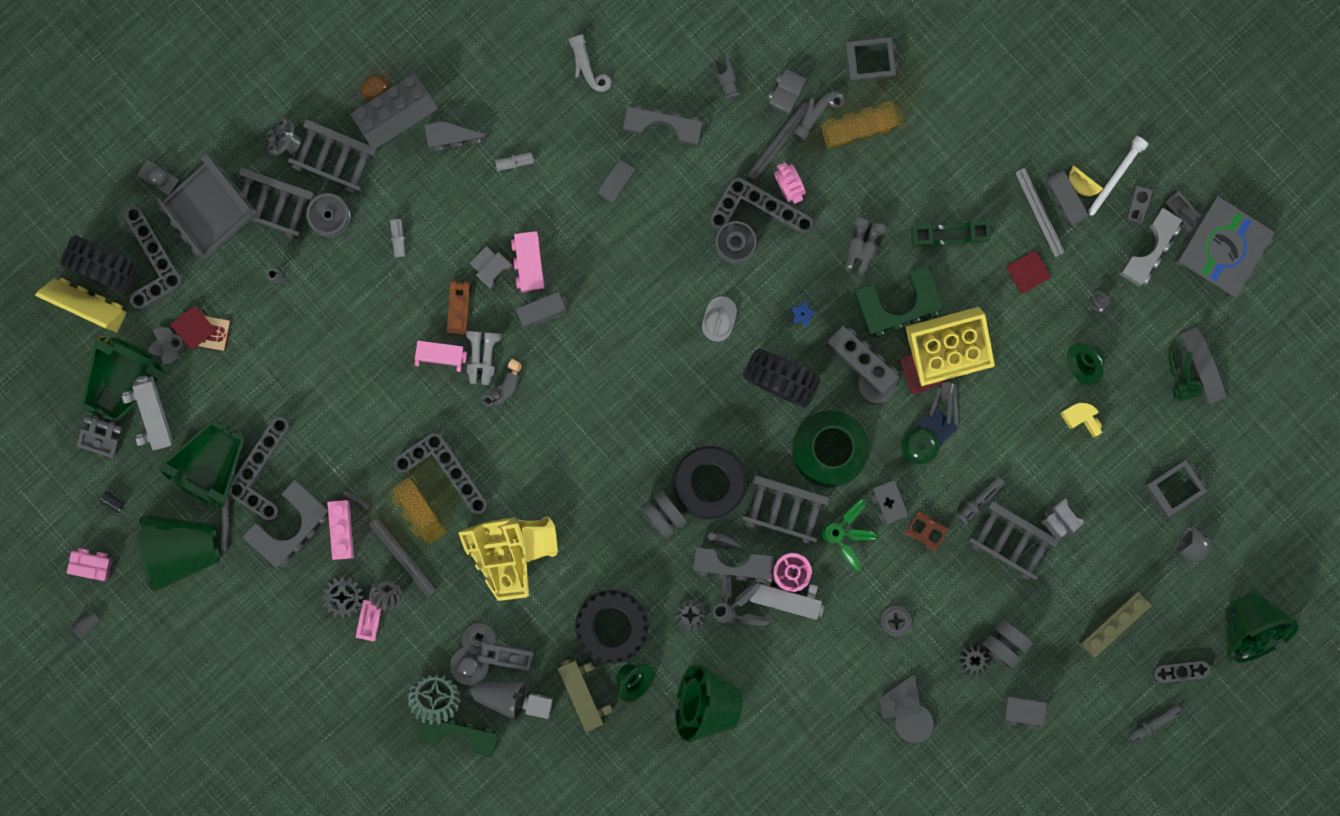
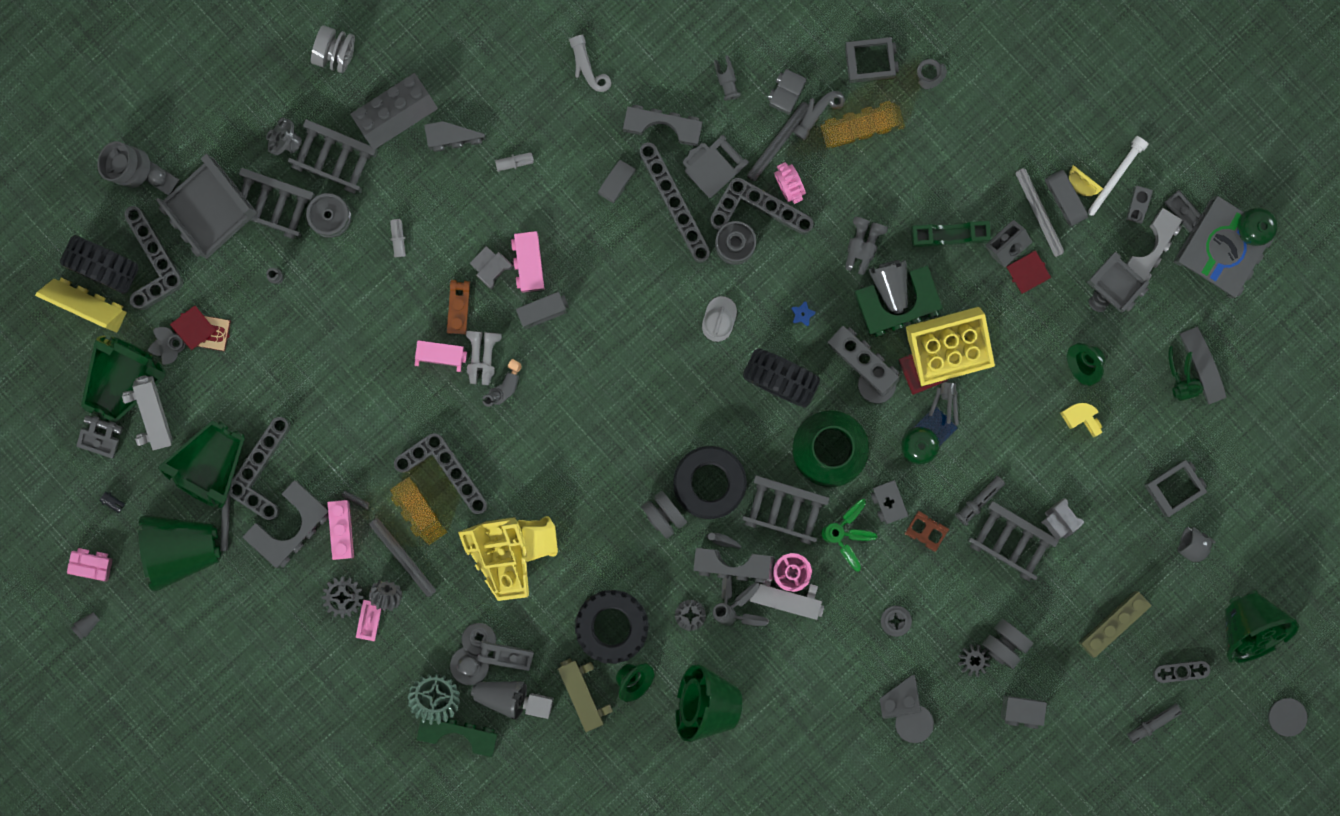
(123, 164): none -> dark grey wheel
(328, 48): none -> light grey wheel
(374, 86): clear orange hair -> none
(672, 193): none -> dark grey beam
(710, 168): none -> dark grey piece
(892, 284): none -> dark grey cone
(941, 74): none -> dark grey piece
(1008, 243): none -> dark grey brick
(1118, 283): none -> dark grey panel
(1257, 226): none -> dark green cylinder
(1287, 717): none -> dark grey tile

